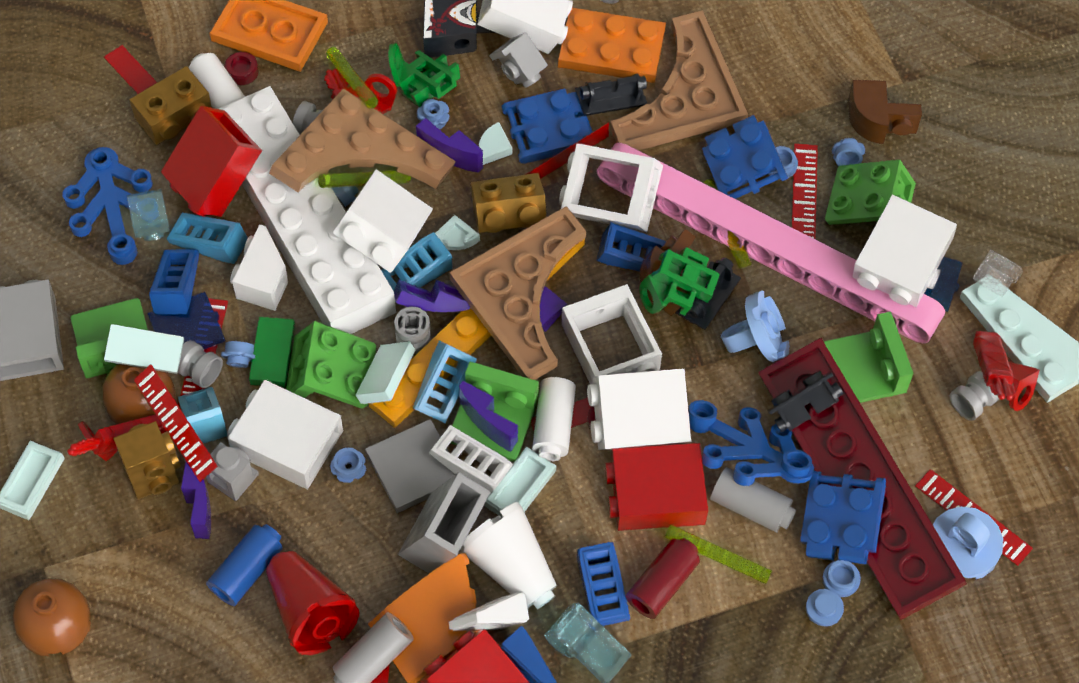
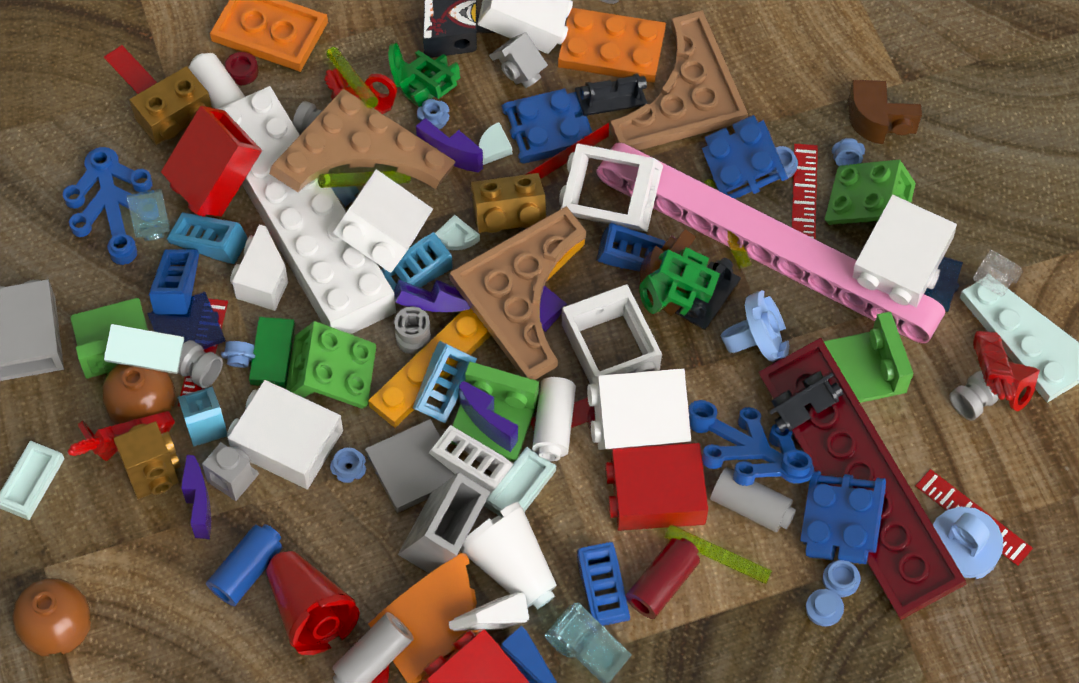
(175, 423): red sticker -> none
(385, 372): light aqua tile -> none

